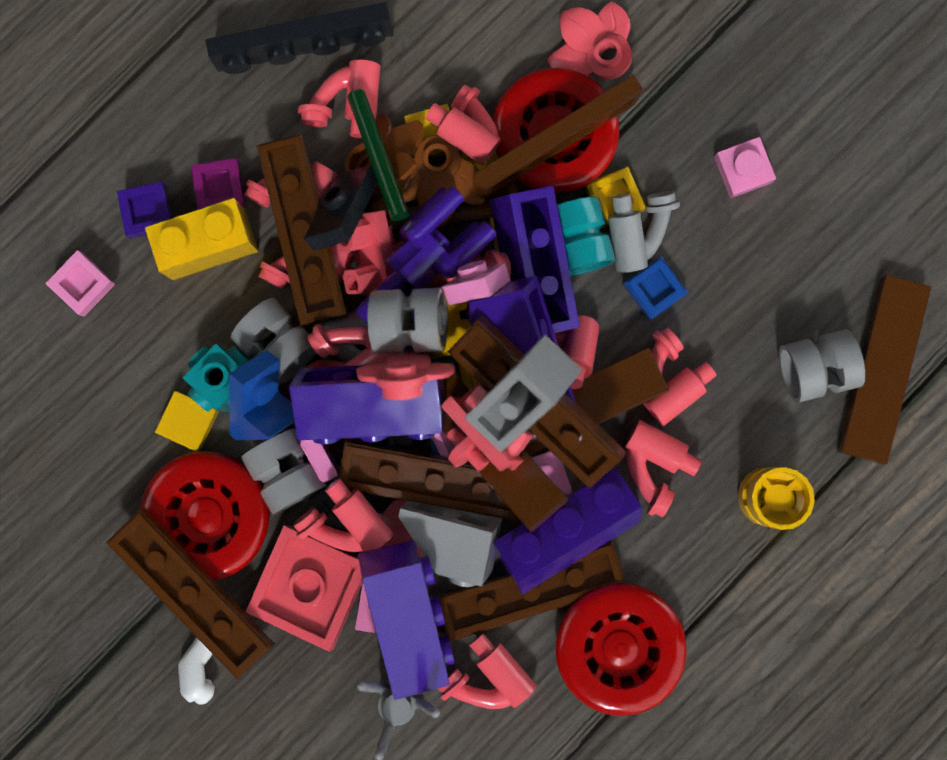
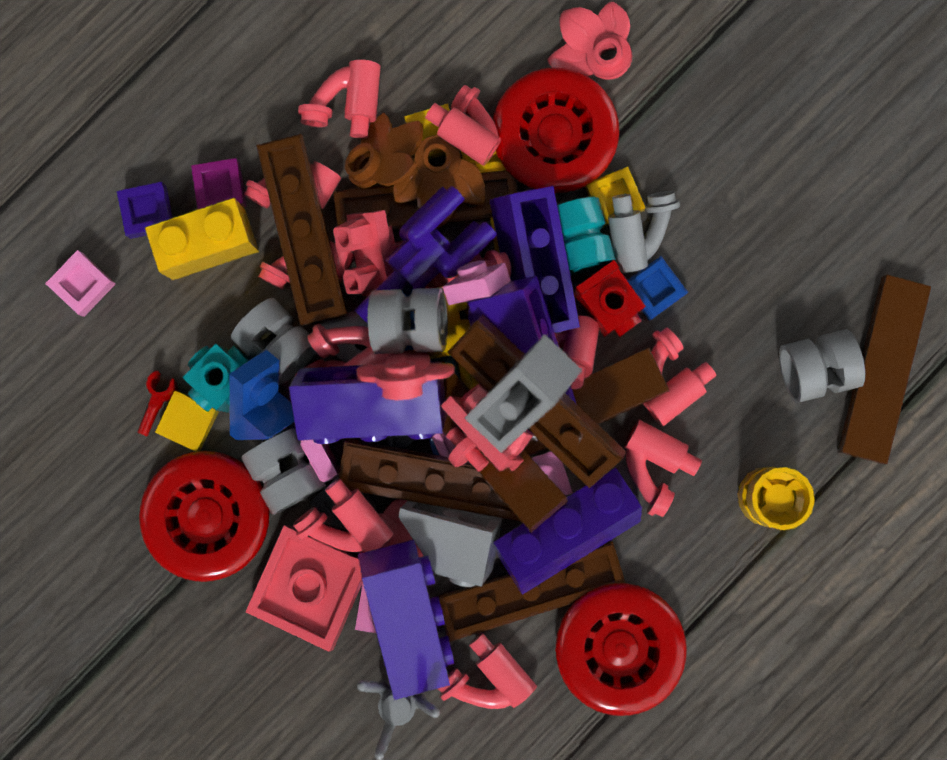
(156, 401): none -> red hand
(190, 593): reddish brown tile -> none
(192, 674): white arm -> none
(285, 41): black plate -> none
(341, 208): black plate -> none
(378, 155): dark green bar -> none
(557, 137): reddish brown tile -> none
(592, 296): none -> red brick
(744, 167): bright pink plate -> none

